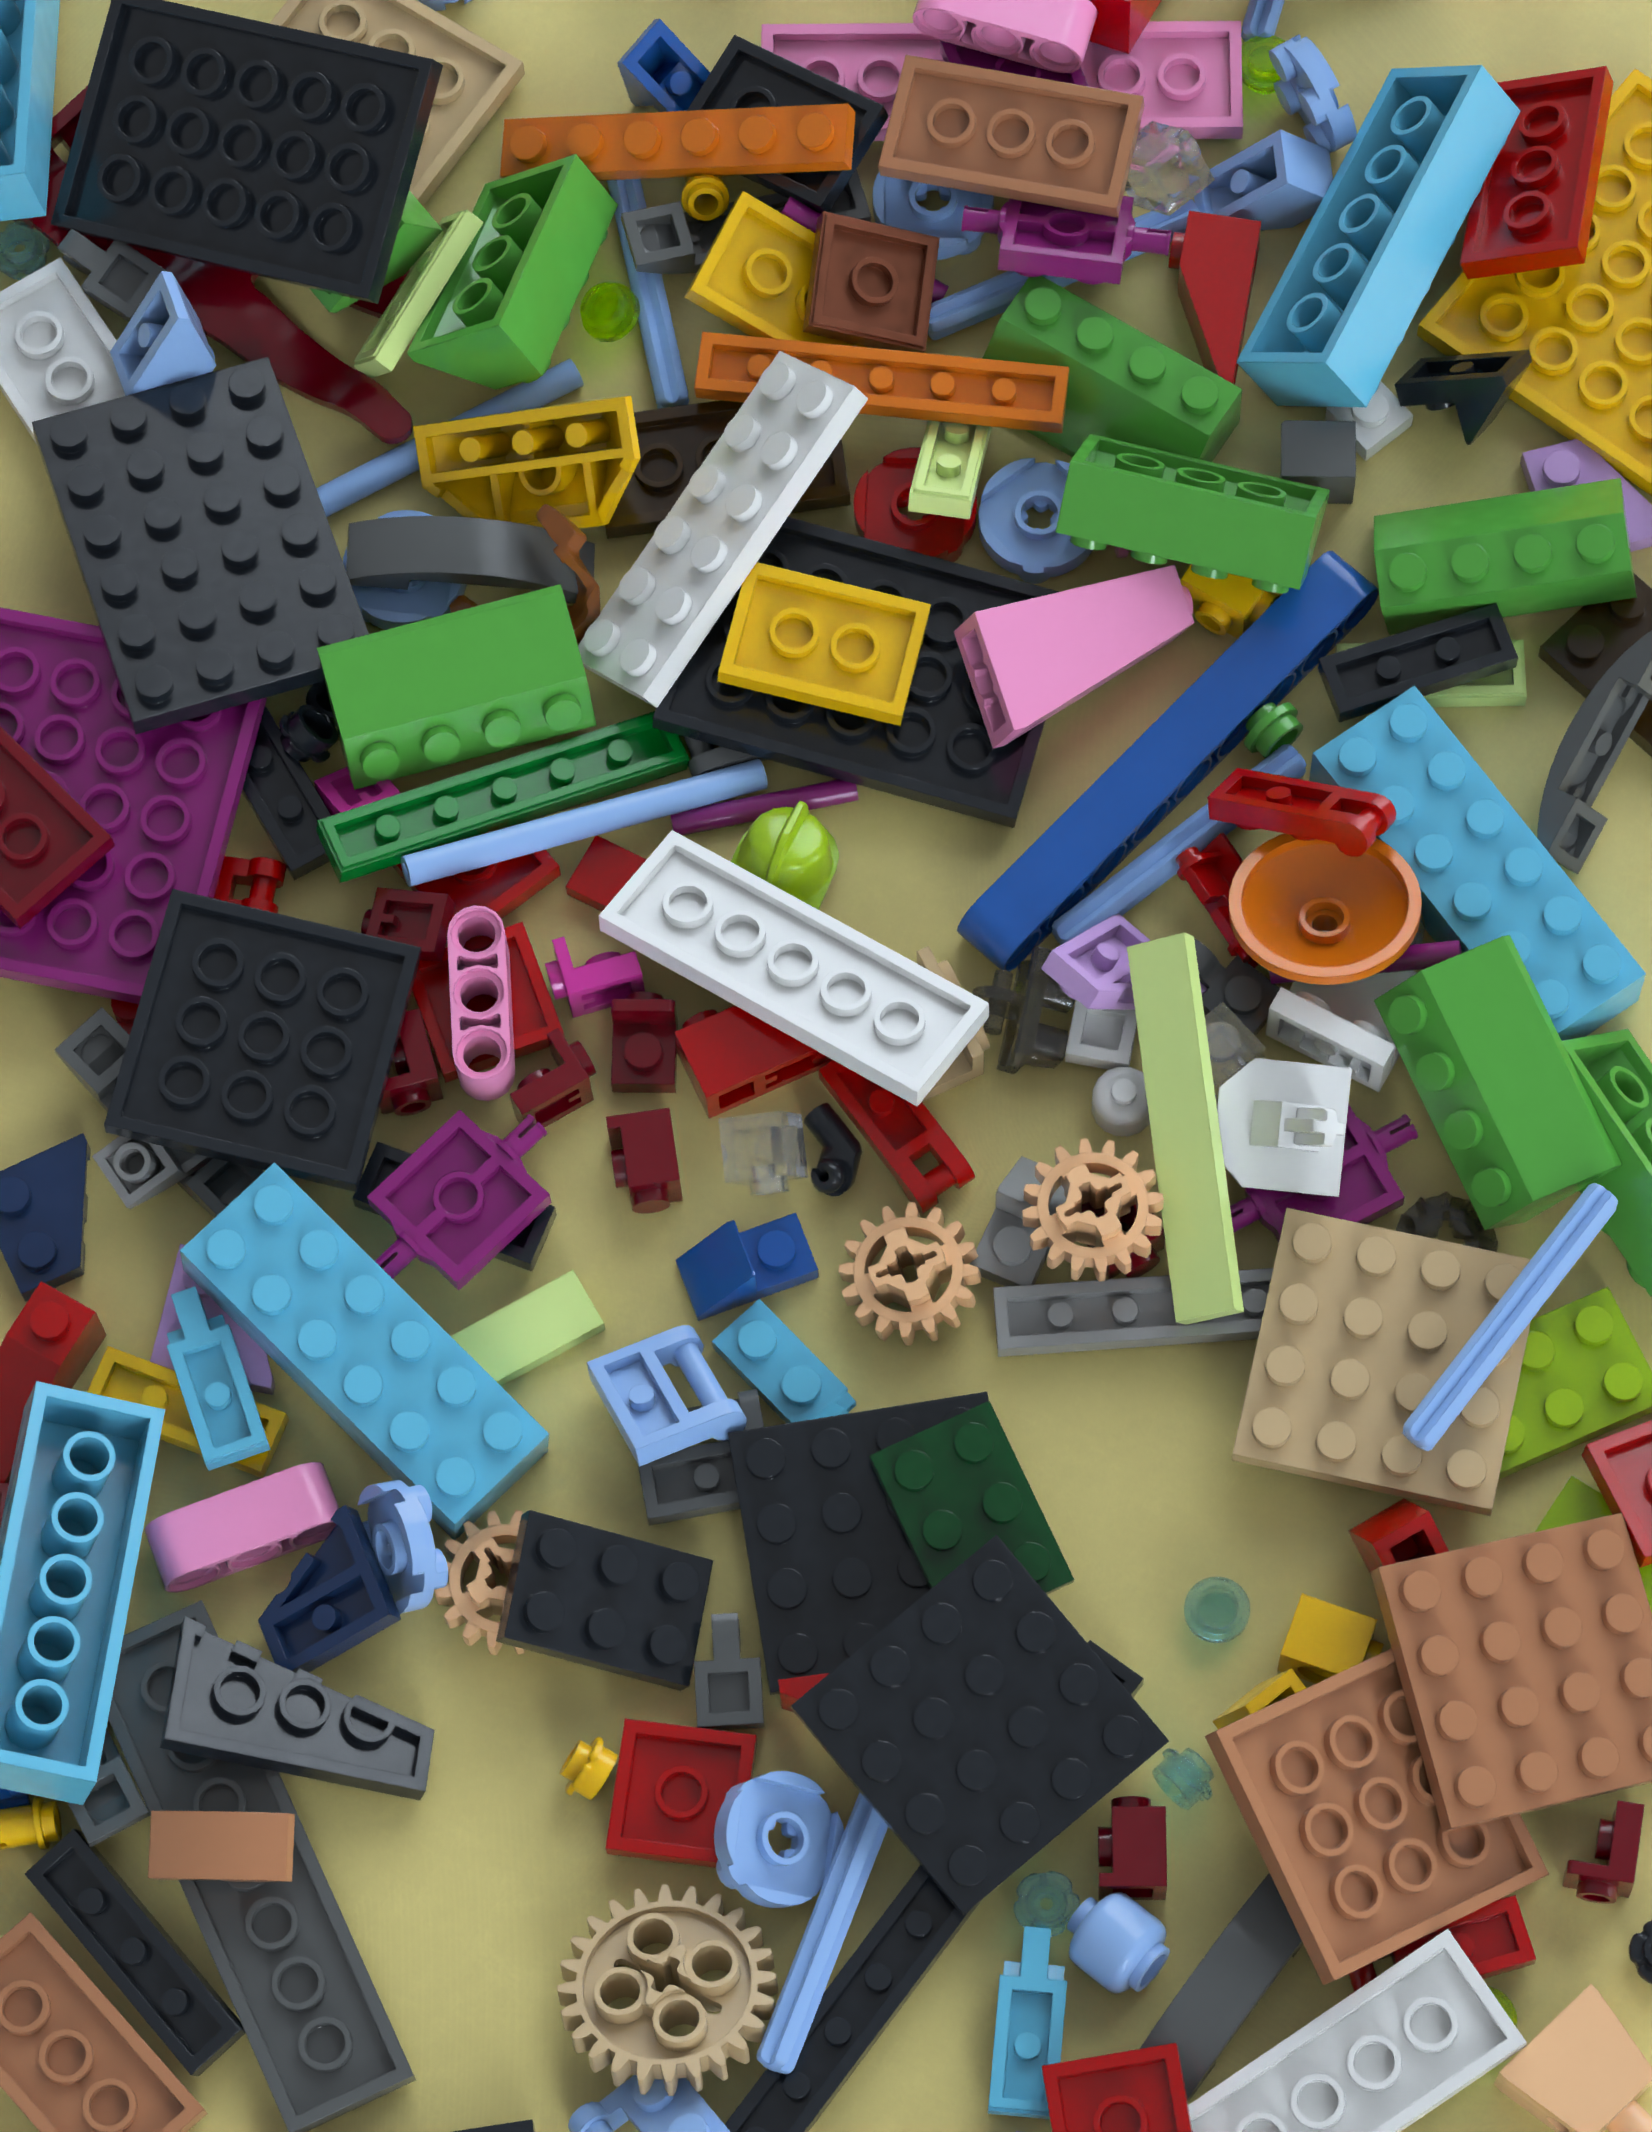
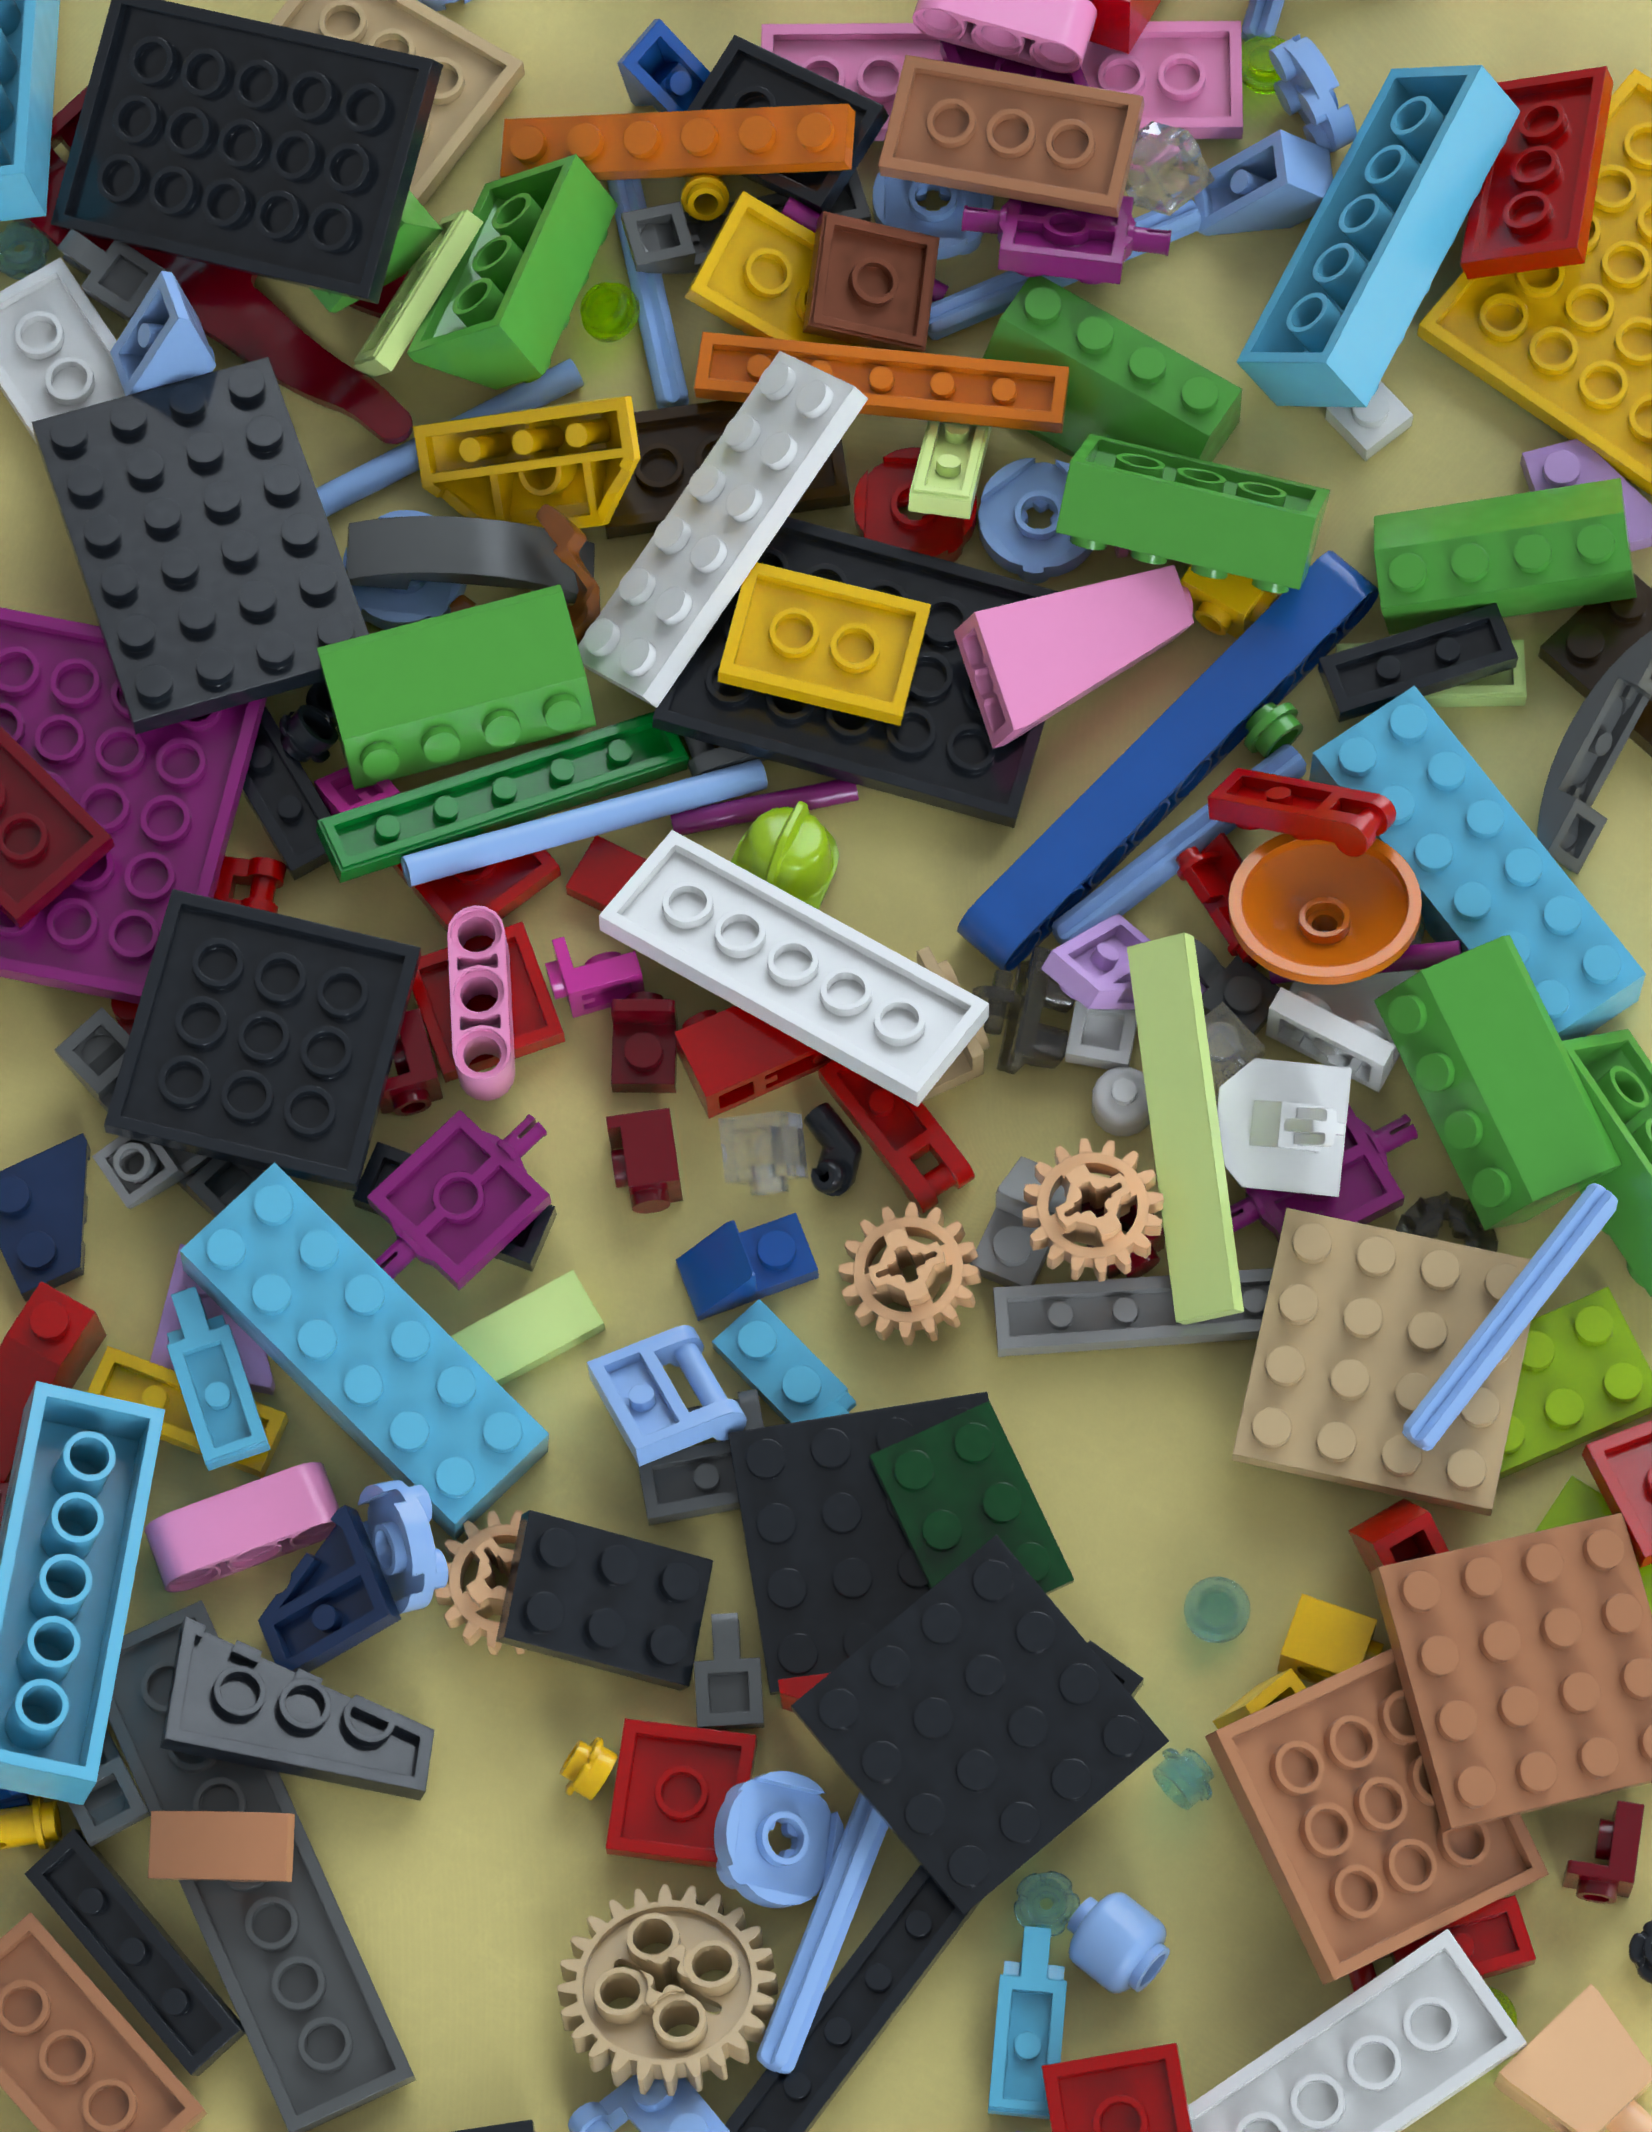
(411, 919): dark red bracket -> none
(558, 1092): dark red bracket -> none
(1134, 1850): dark red brick -> none
(1216, 284): red slope -> none
(1228, 1984): dark grey slope -> none
(1320, 456): dark grey panel -> none
(1471, 382): black slope -> none

